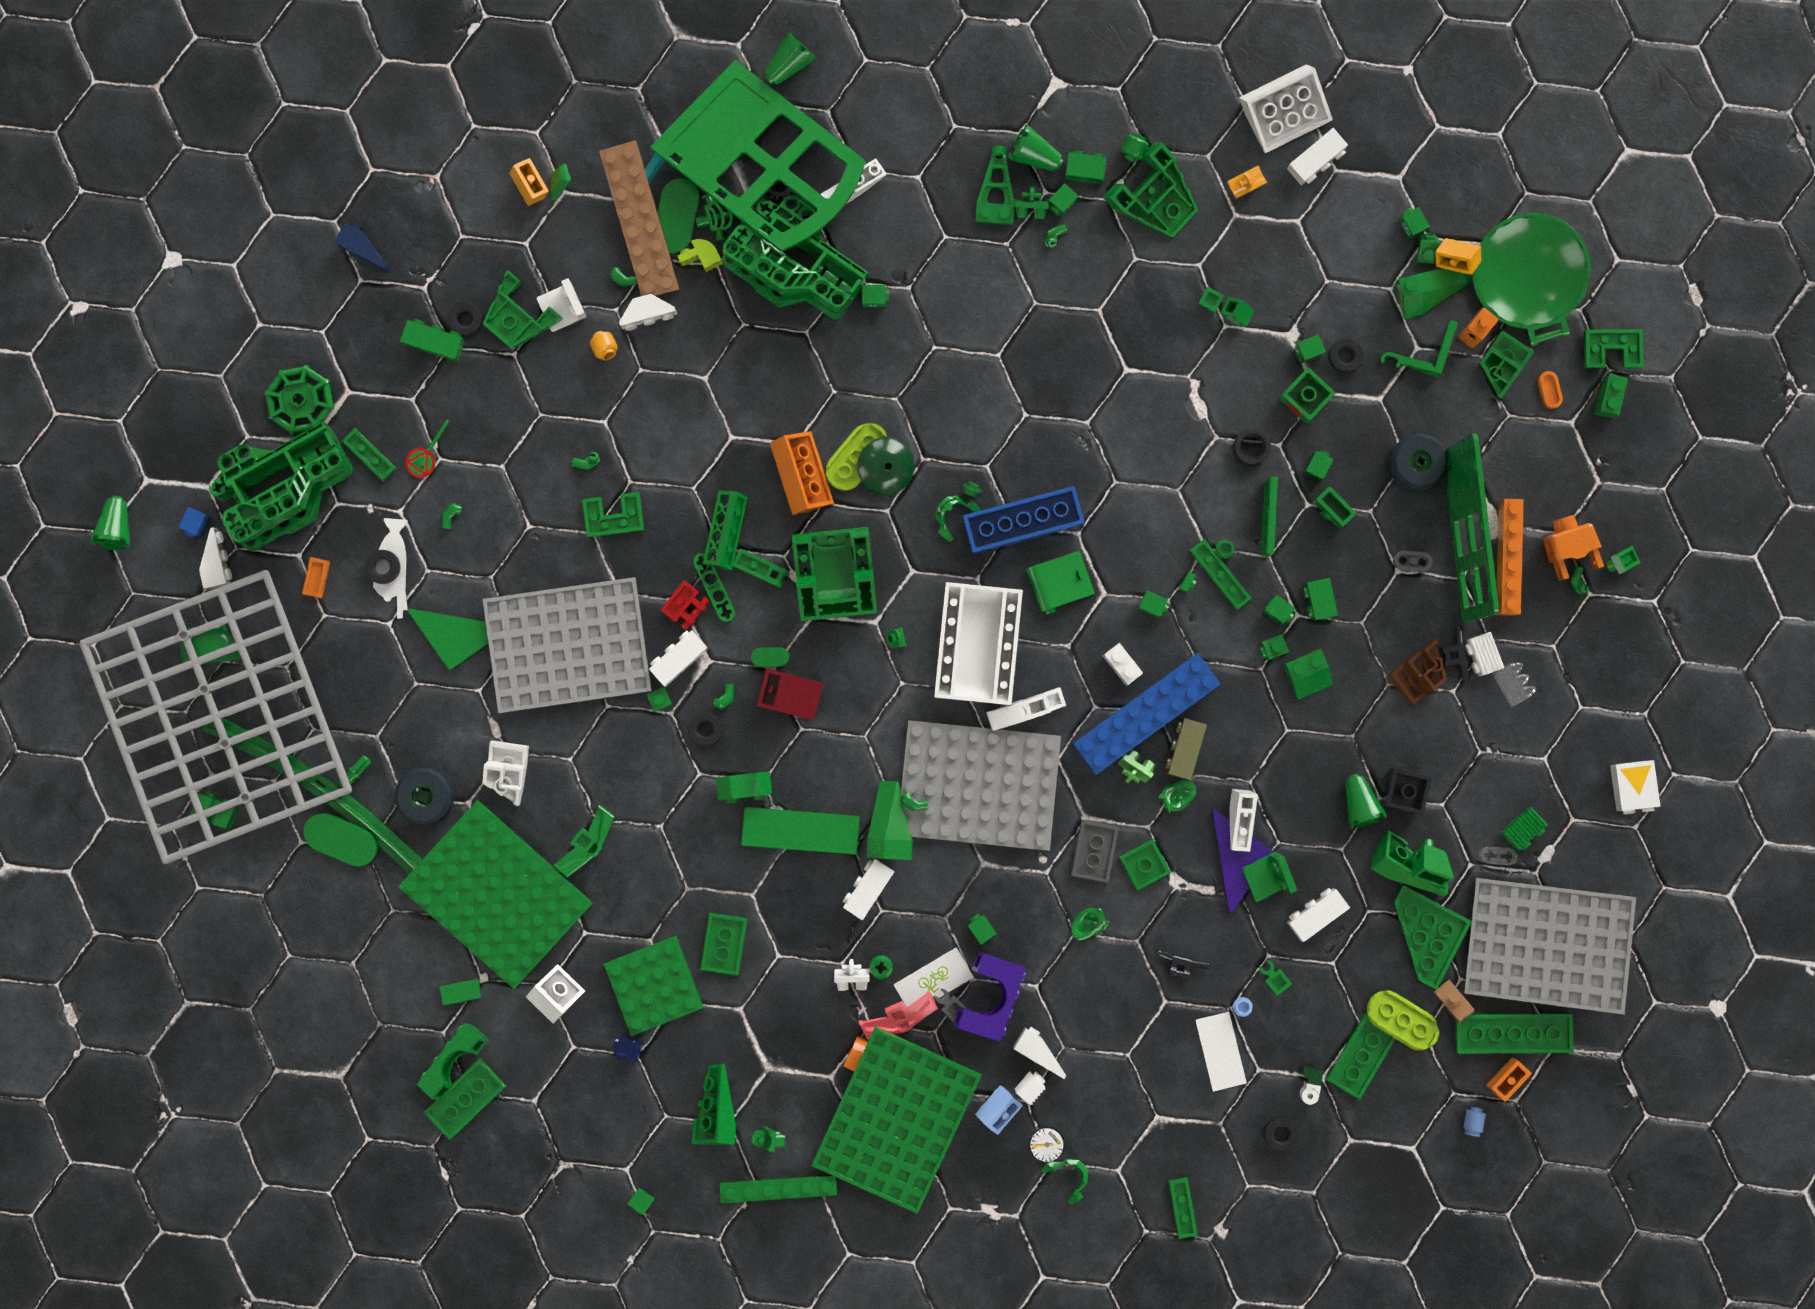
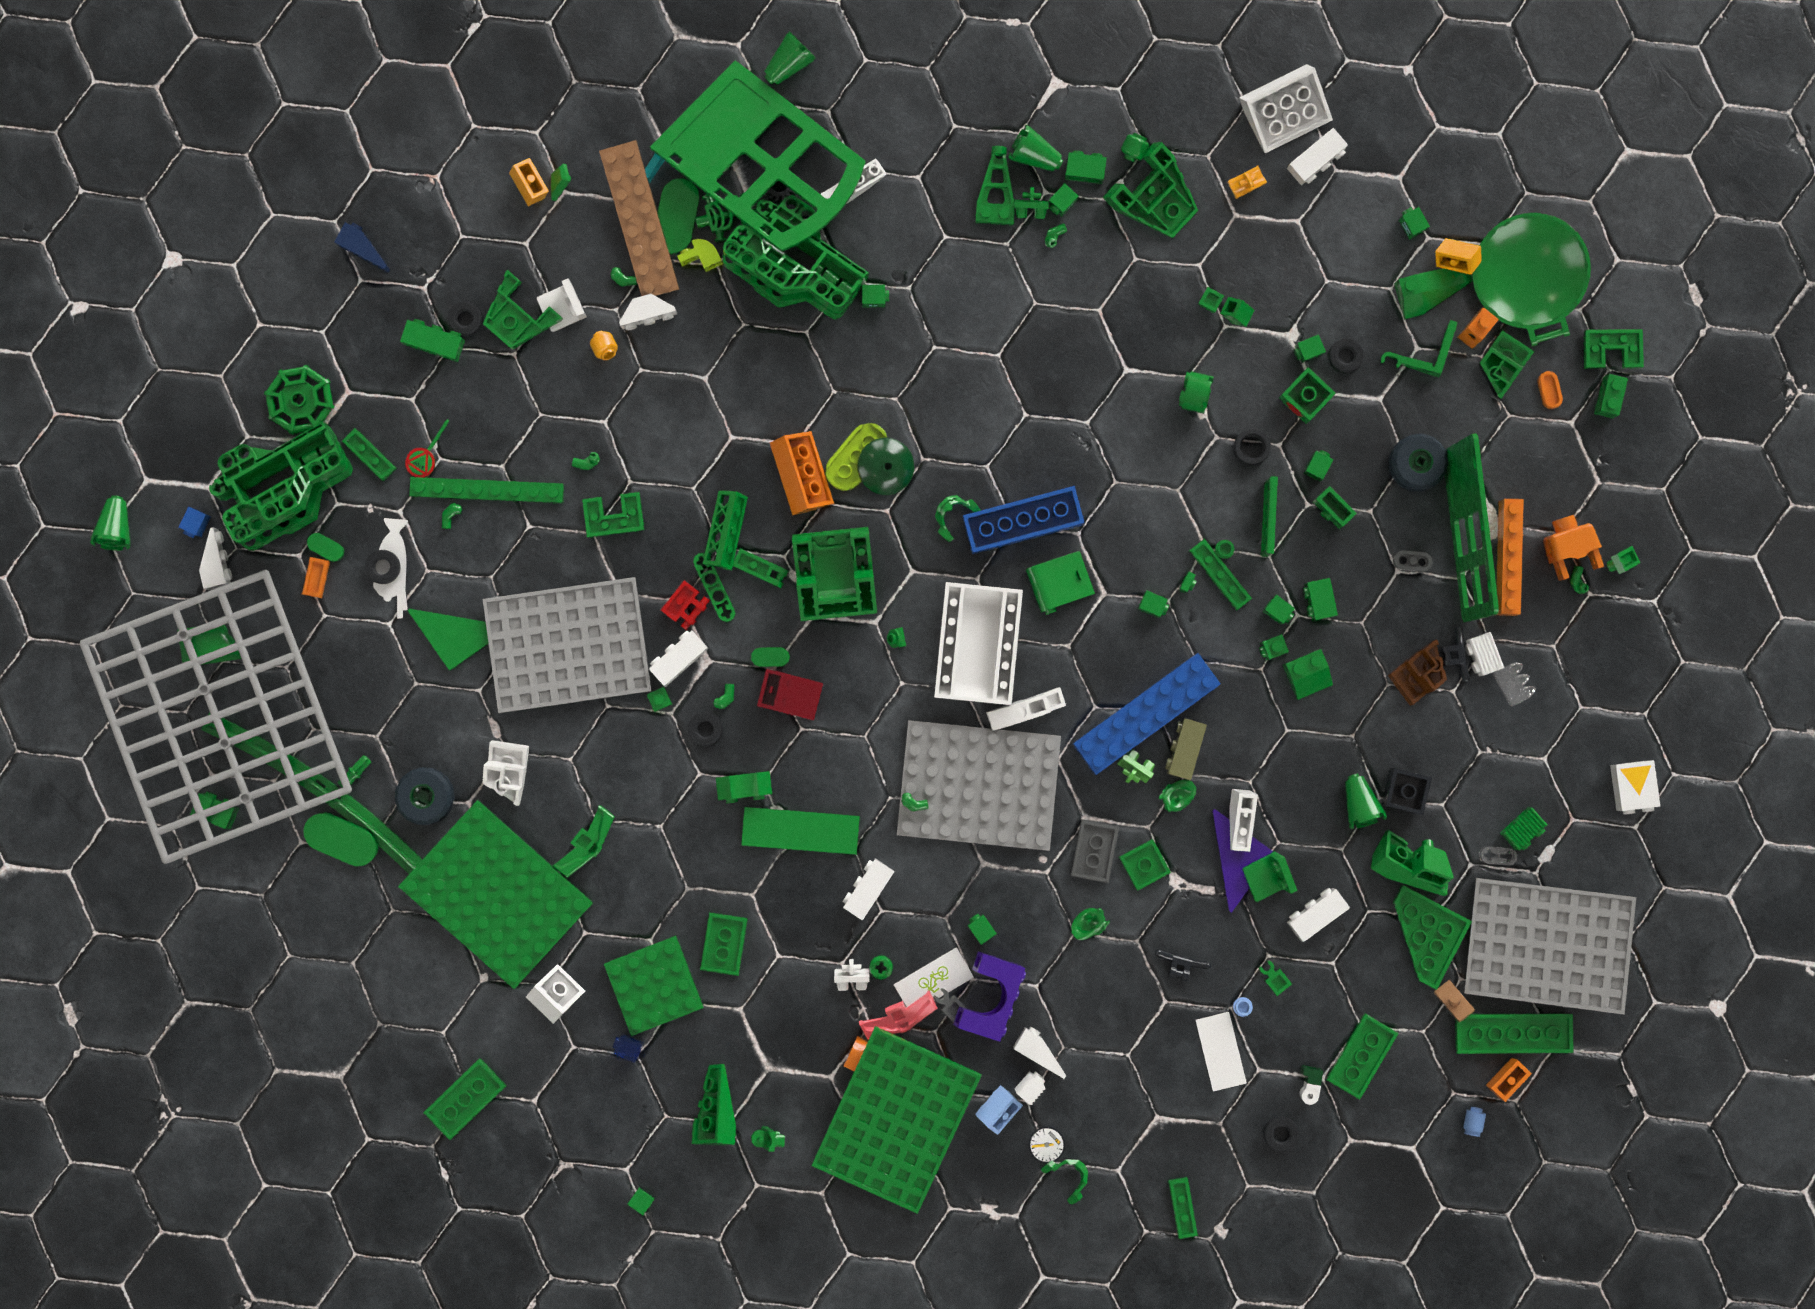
(325, 547): none -> green tile
(437, 1080): green arch -> none
(460, 991): green tile -> none
(486, 490): none -> green plate
(778, 1188): green plate -> none
(888, 828): green wedge -> none
(971, 489): green plate -> none
(1122, 664): white brick -> none
(1197, 392): none -> green brick
(1402, 1020): lime tile -> none
(1427, 246): green bracket -> none

